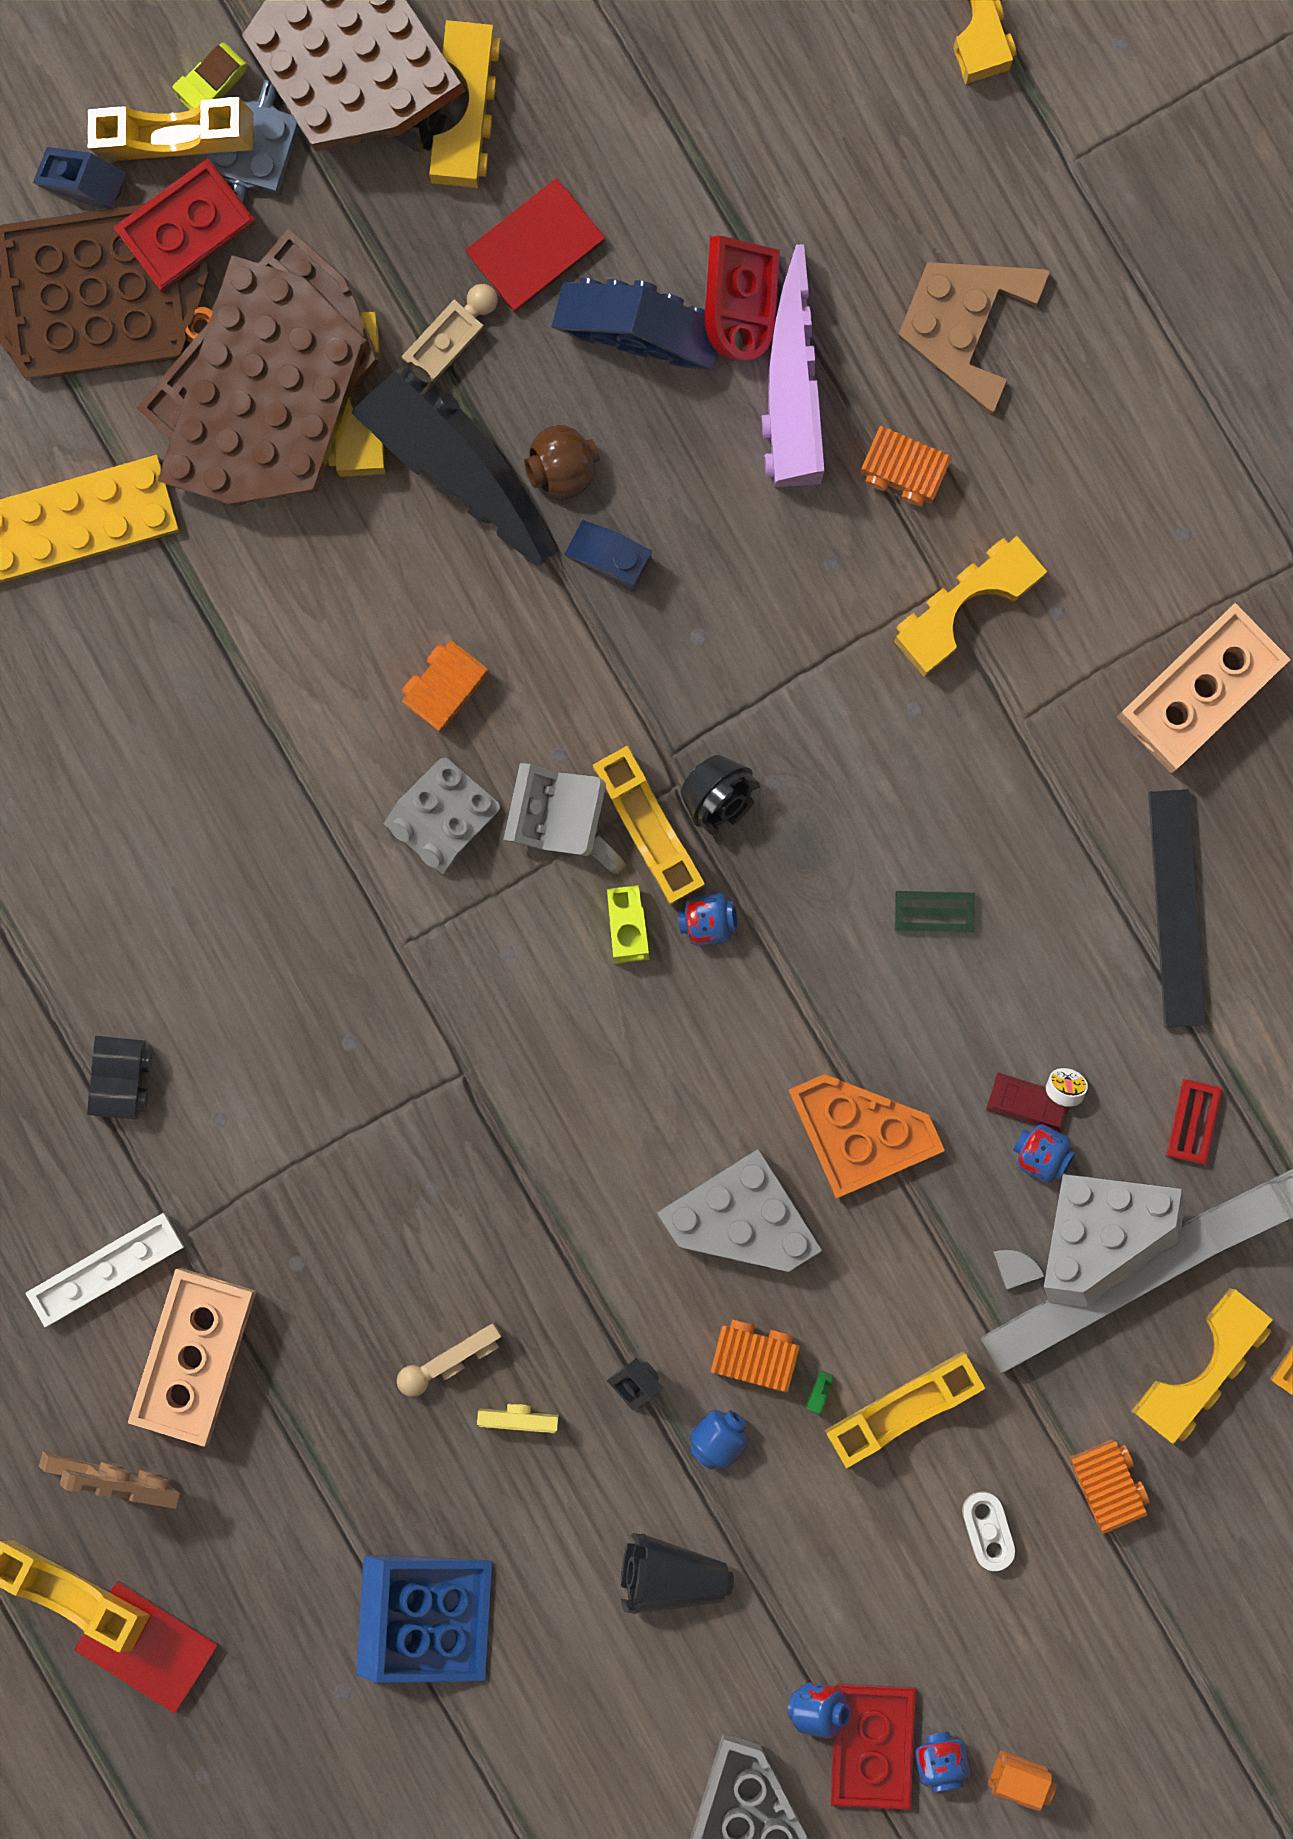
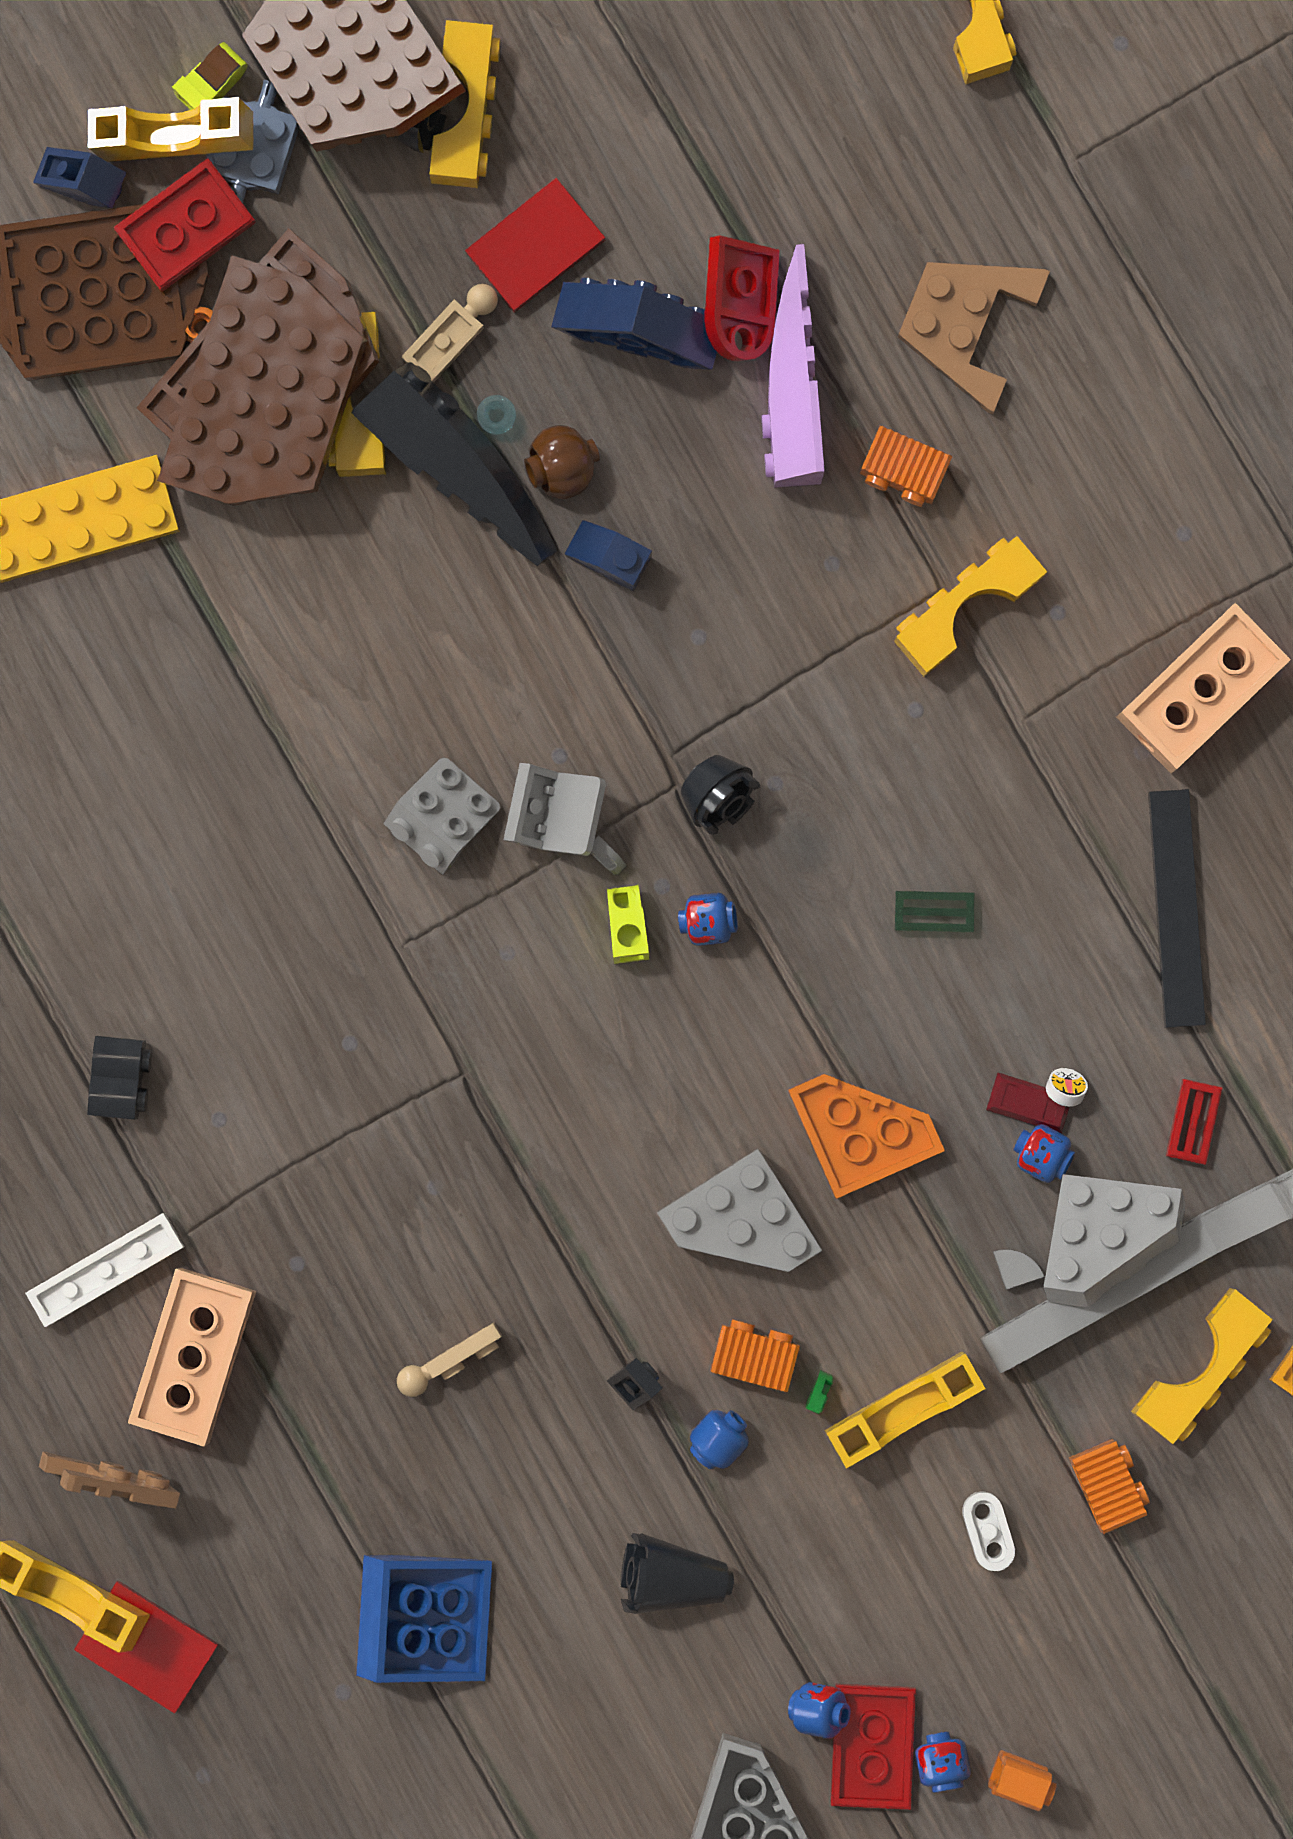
(444, 685): orange brick -> none
(496, 402): none -> clear light blue plate
(517, 1418): light yellow plate -> none
(648, 826): yellow arch -> none

